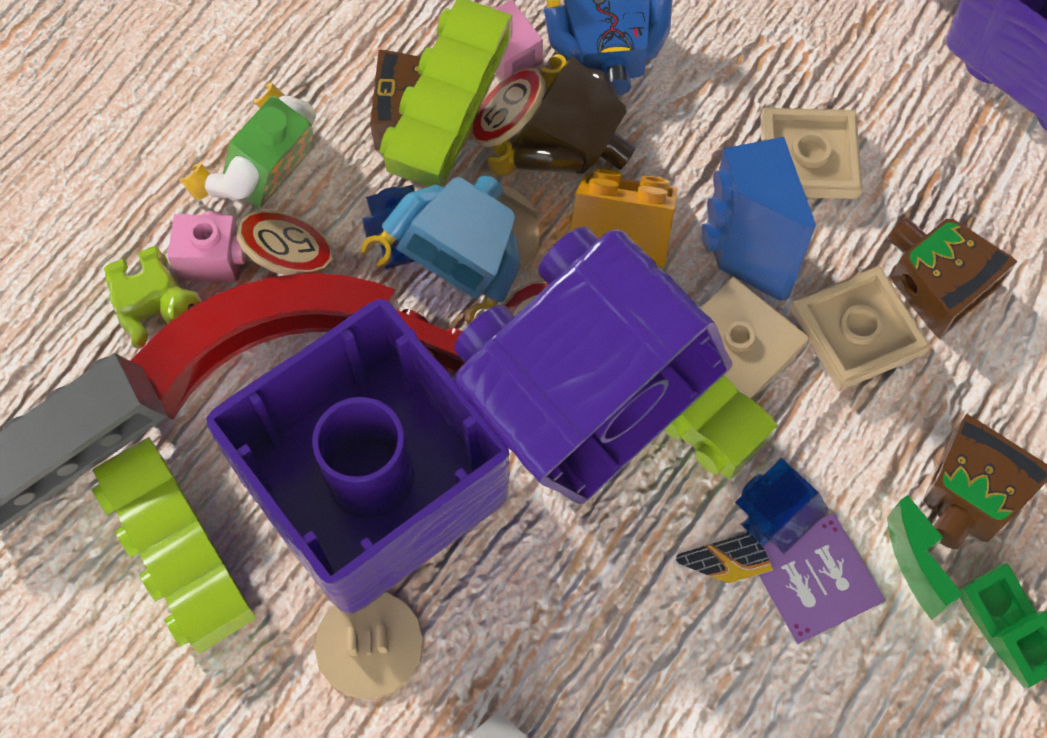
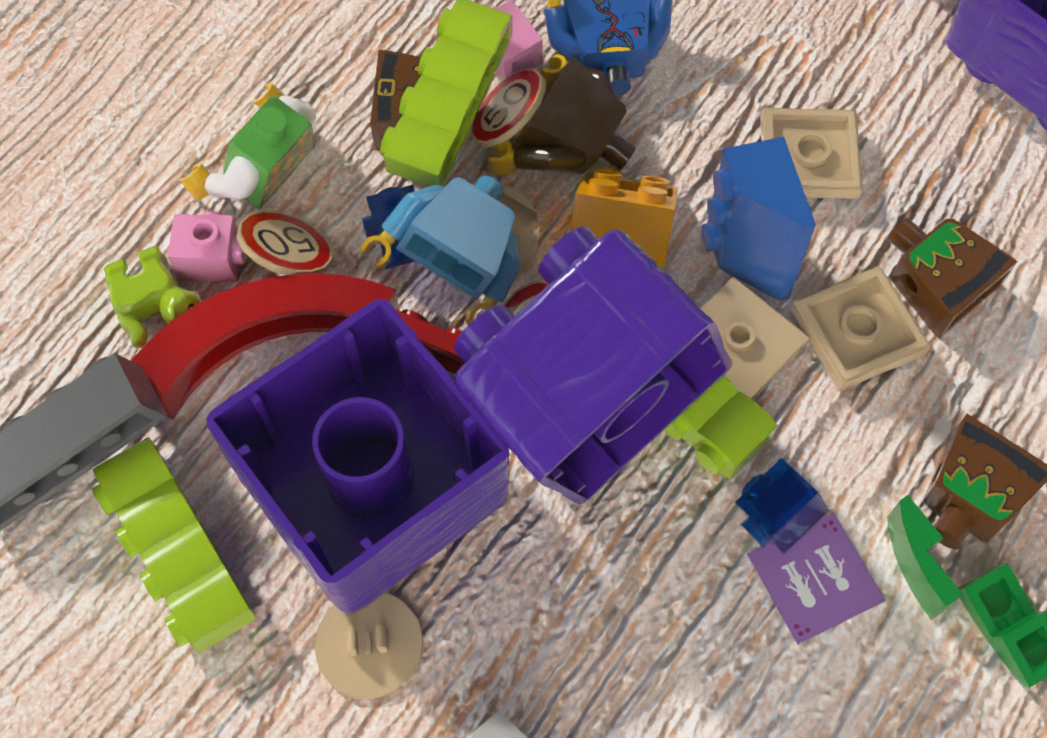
(728, 559): sticker -> none

